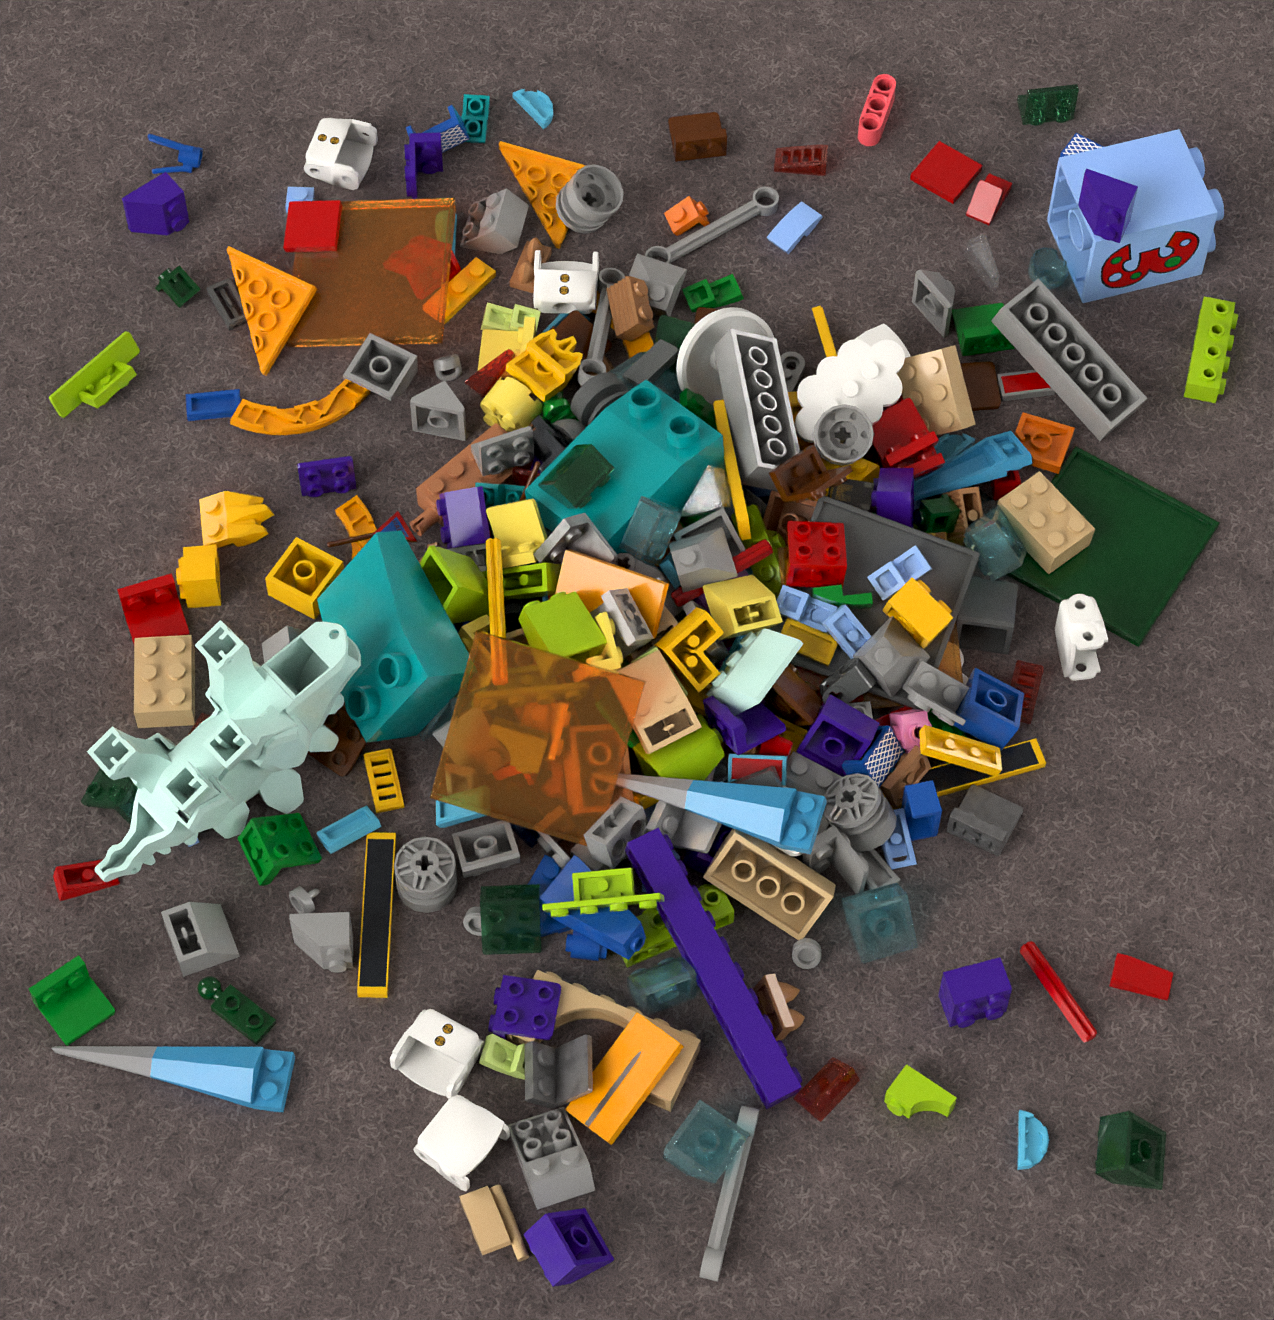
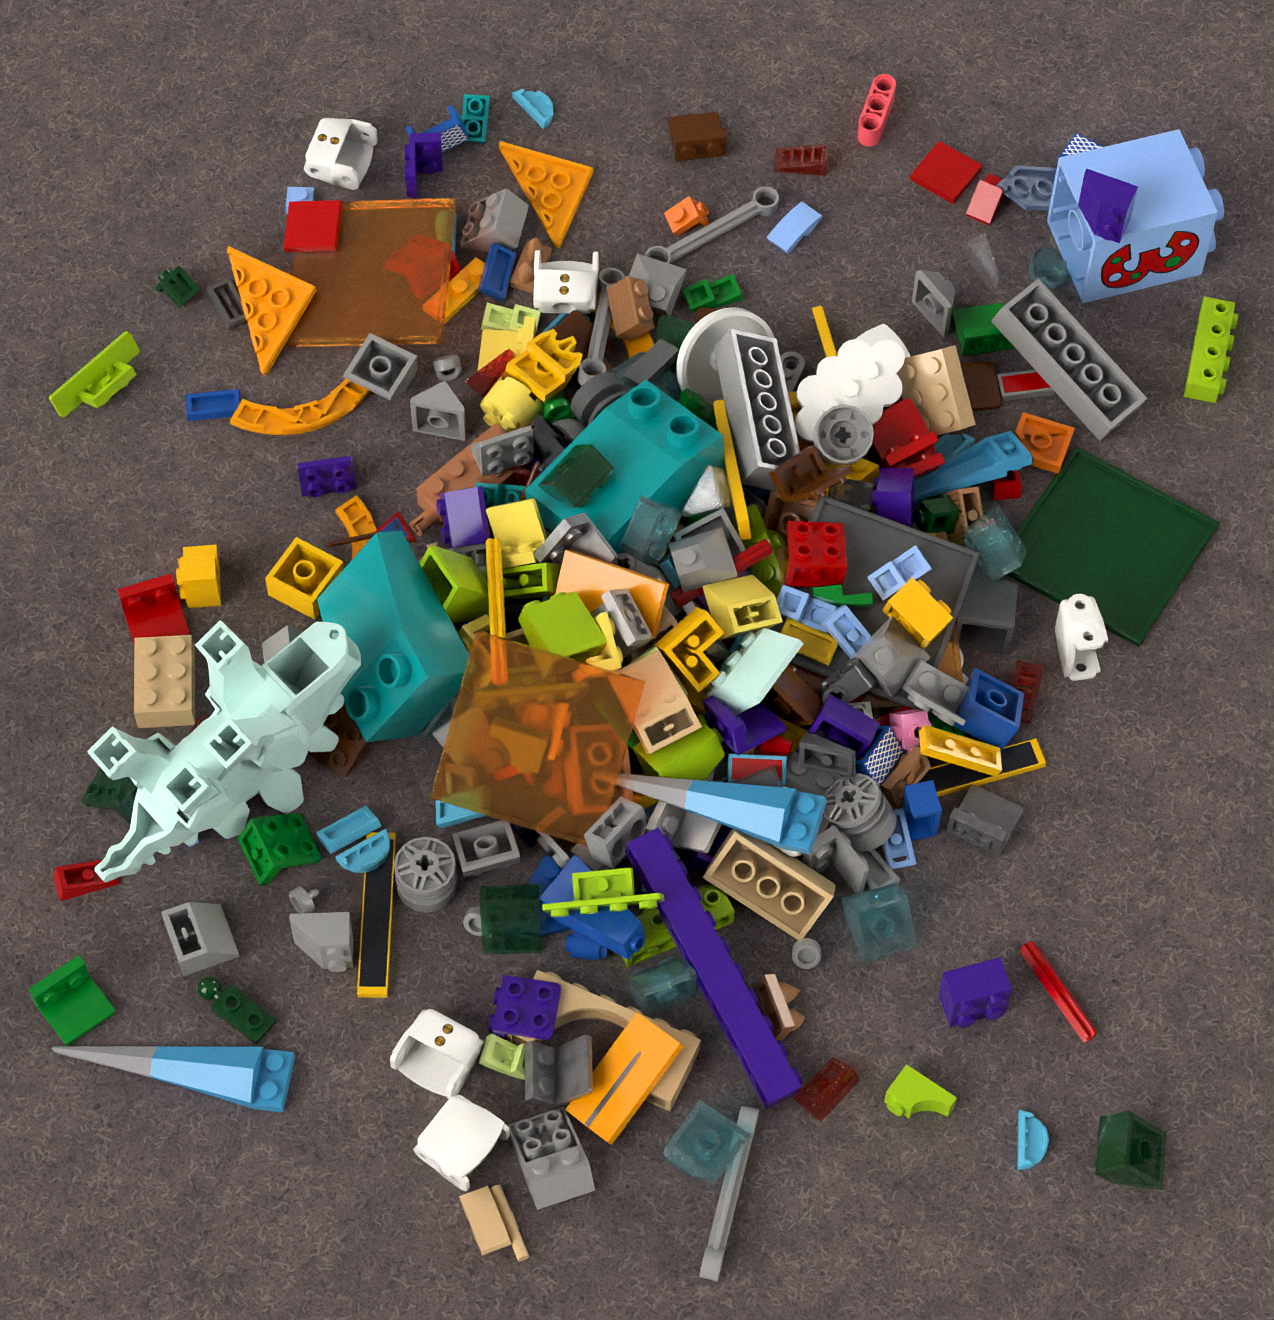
(156, 207): dark purple slope -> none
(188, 155): blue plant -> none
(233, 519): yellow plate -> none
(367, 854): none -> medium azure tile
(379, 763): yellow slope -> none
(497, 272): none -> blue tile
(567, 1246): dark purple slope -> none
(589, 199): light grey wheel -> none
(826, 756): none -> dark grey slope
(1029, 186): none -> sand blue tile
(1046, 522): tan brick -> none
(1048, 104): clear green bracket -> none
(1140, 977): red slope -> none

